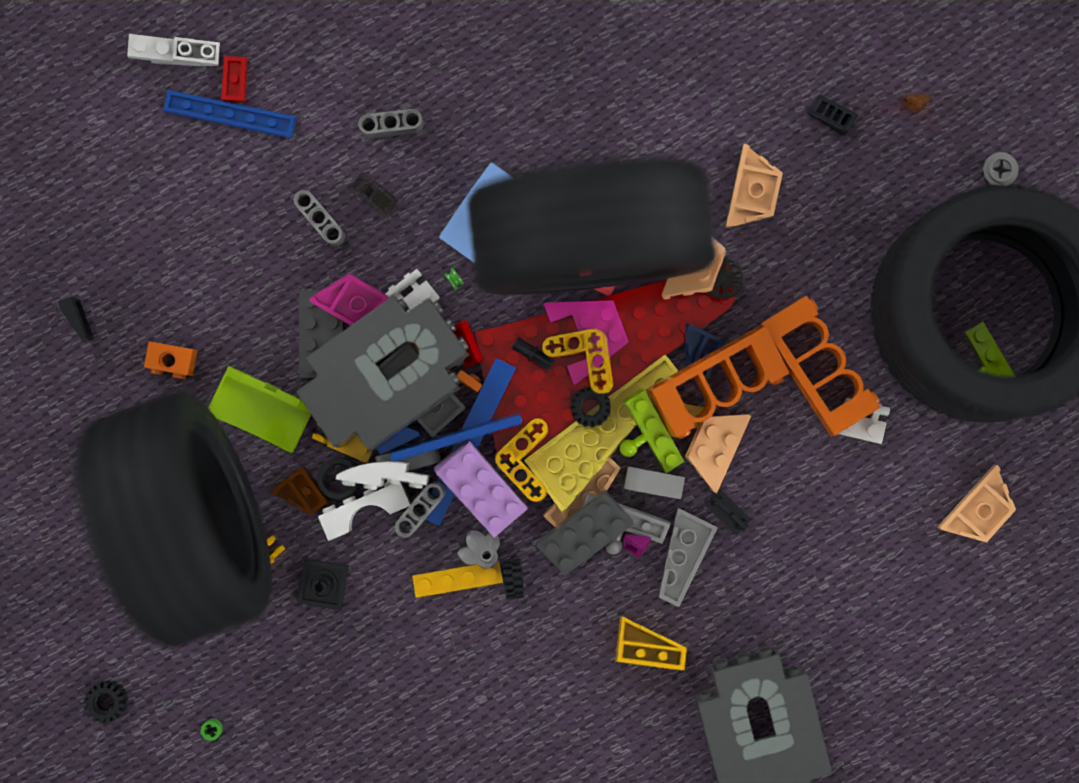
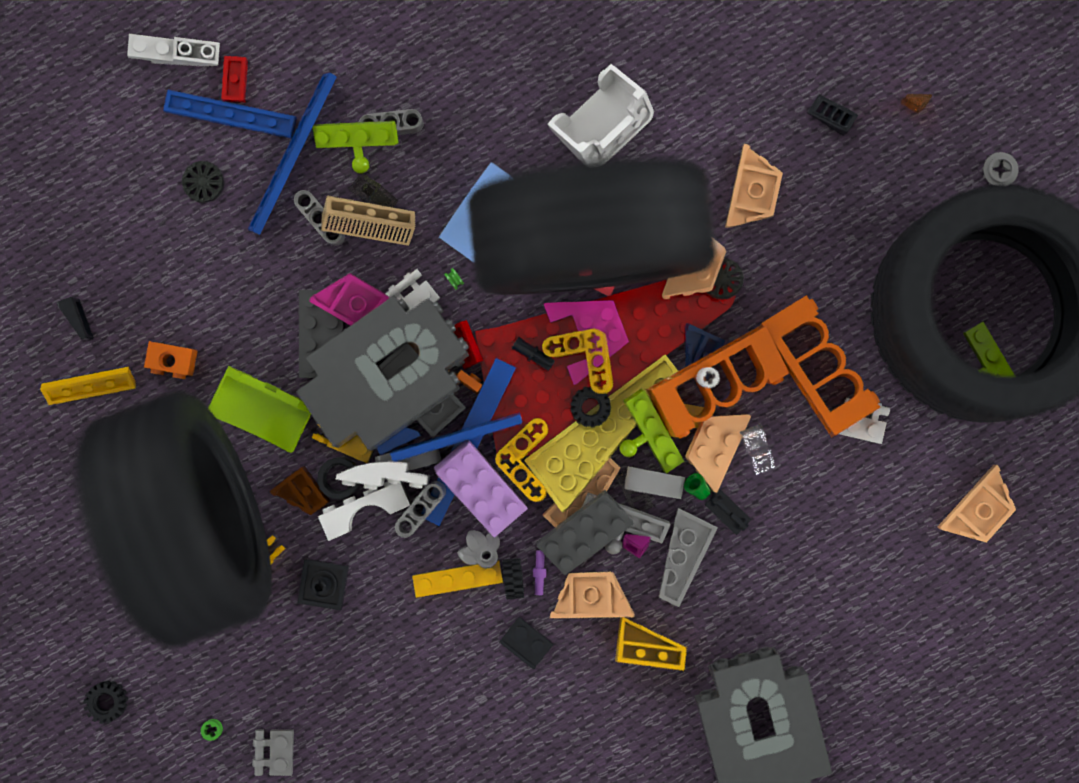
(88, 386): none -> yellow plate
(202, 181): none -> pearl dark grey wheel
(281, 752): none -> light grey plate
(292, 153): none -> blue tile
(356, 136): none -> lime plate
(368, 220): none -> tan brick
(526, 642): none -> black plate
(539, 572): none -> medium lavender bar
(592, 597): none -> light nougat wing
(605, 119): none -> white windscreen
(696, 486): none -> green piece
(702, 373): none -> white bush
(757, 449): none -> clear slope

